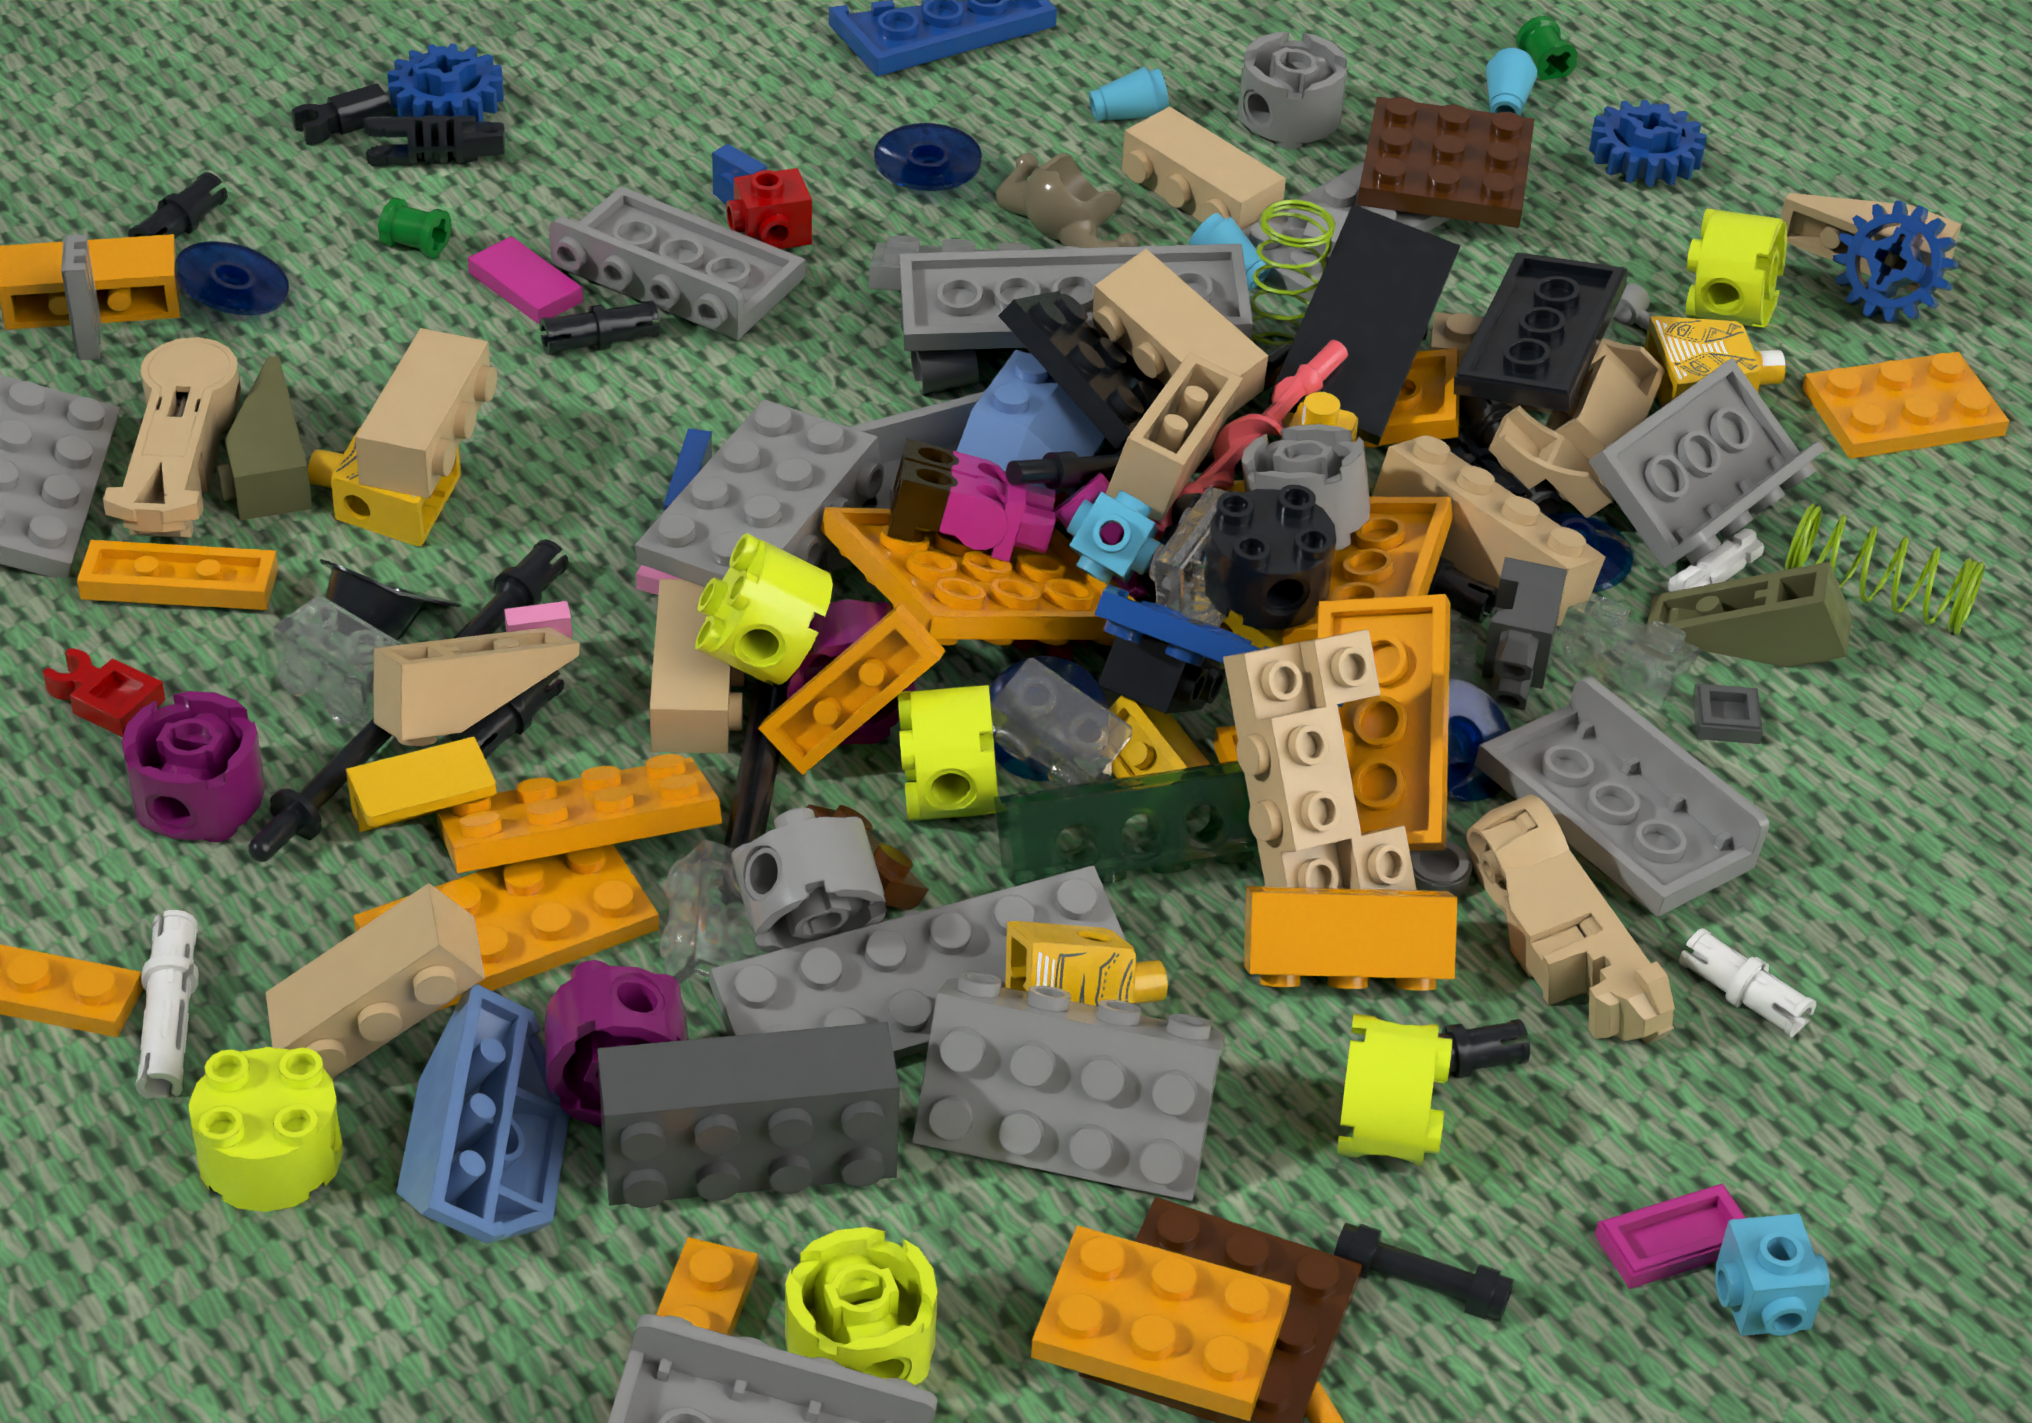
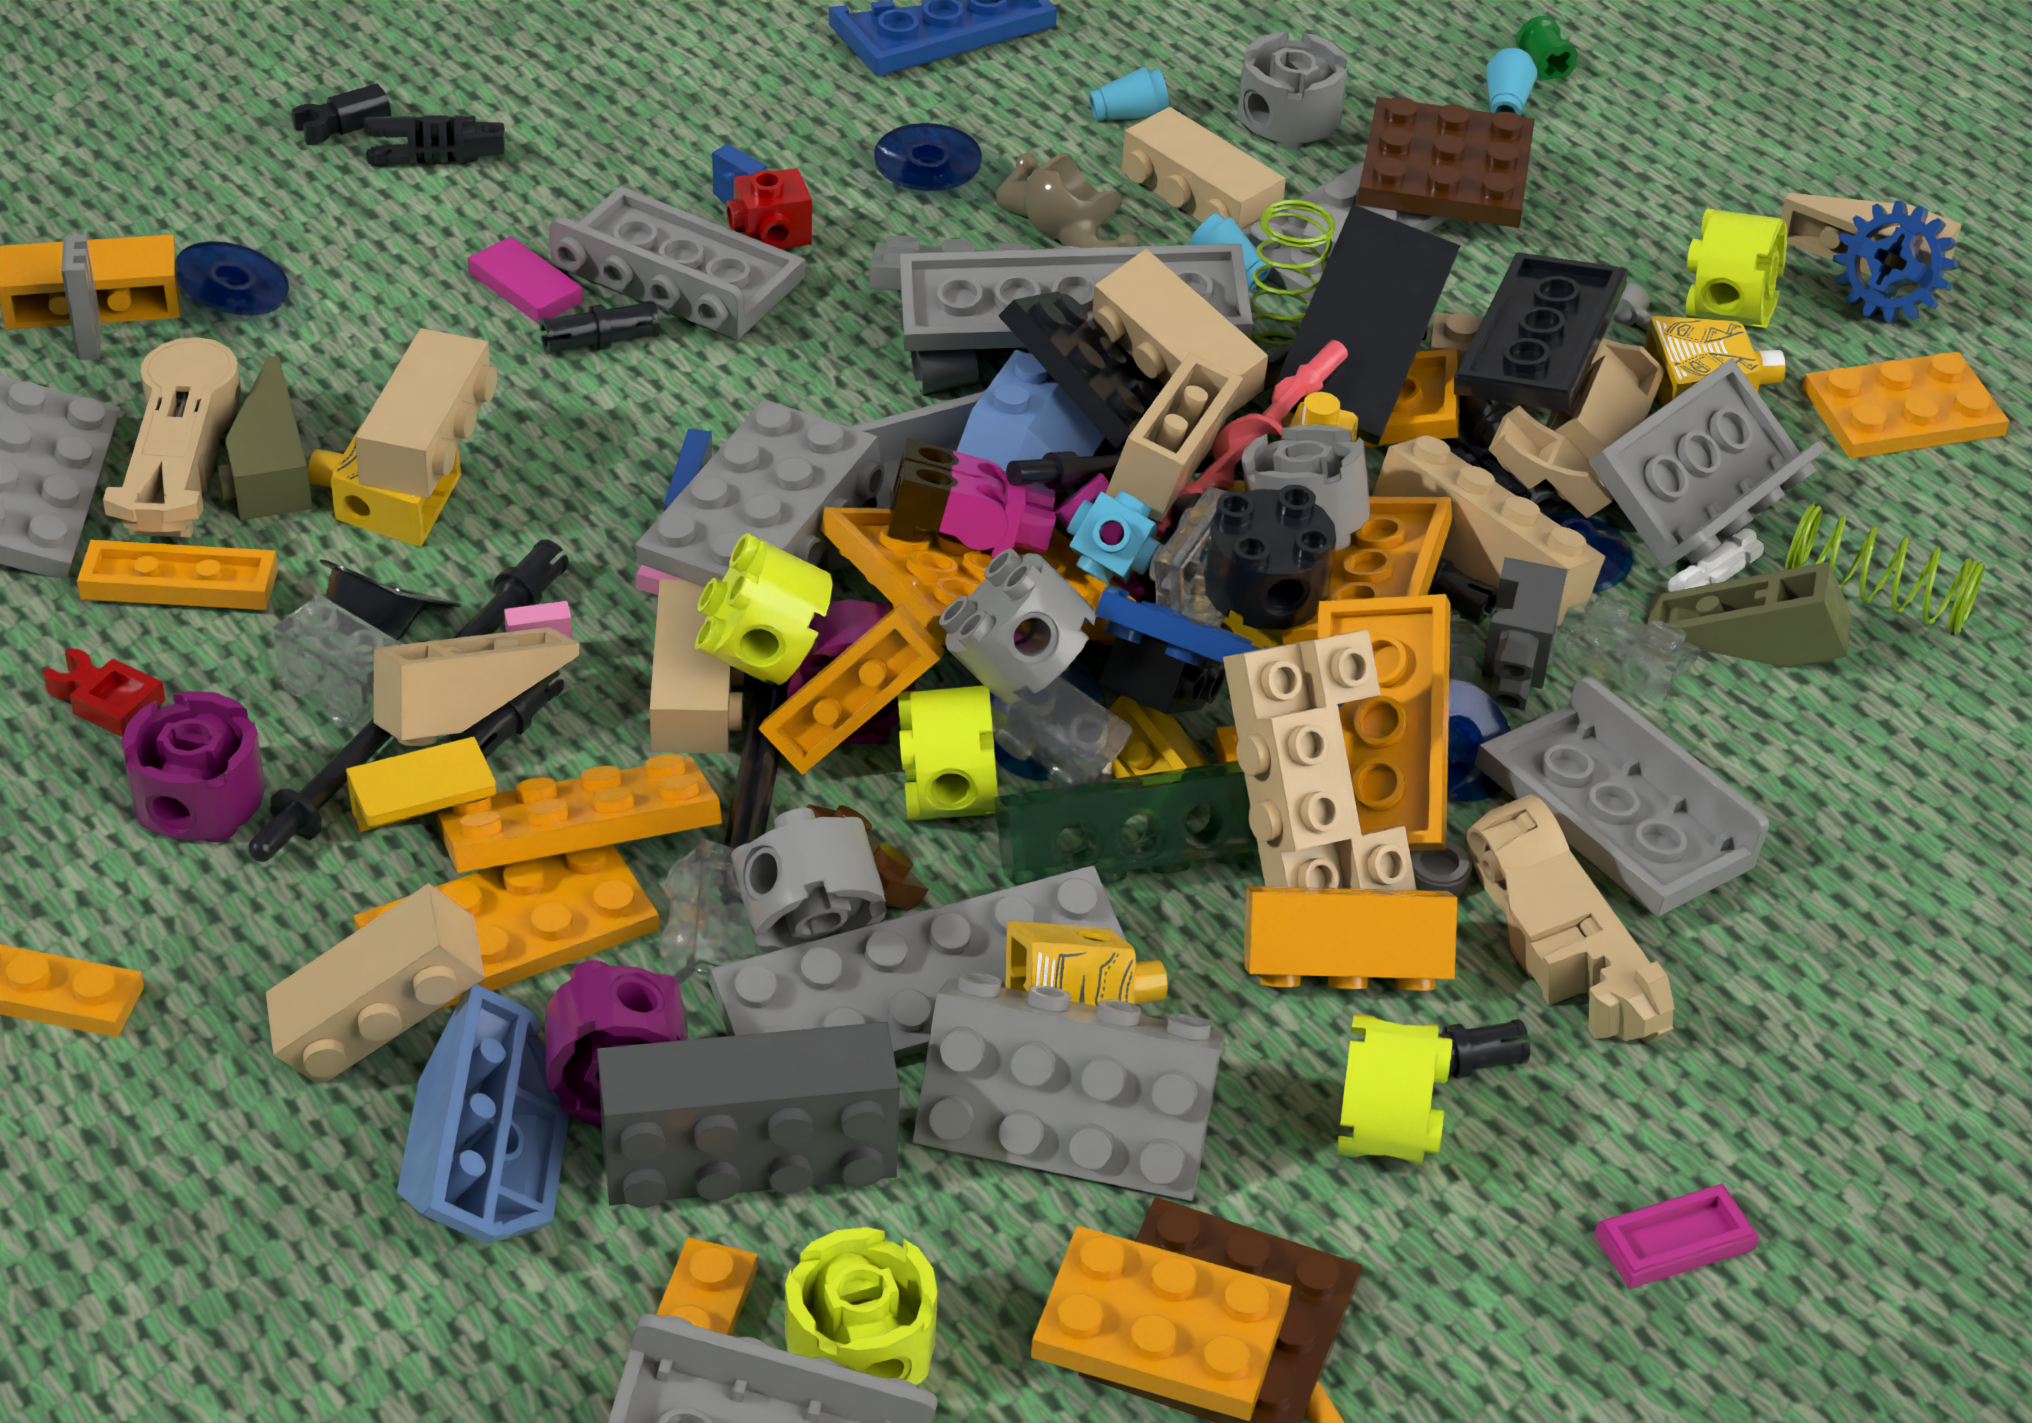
(168, 983): white pin -> none
(183, 211): black pin -> none
(265, 1126): neon yellow brick -> none
(414, 227): green bush -> none
(445, 83): blue gear -> none
(1017, 625): none -> light grey brick
(1484, 1292): black bar -> none
(1647, 142): blue gear -> none
(1727, 713): dark grey tile -> none
(1747, 982): white pin -> none
(1770, 1275): medium azure brick -> none

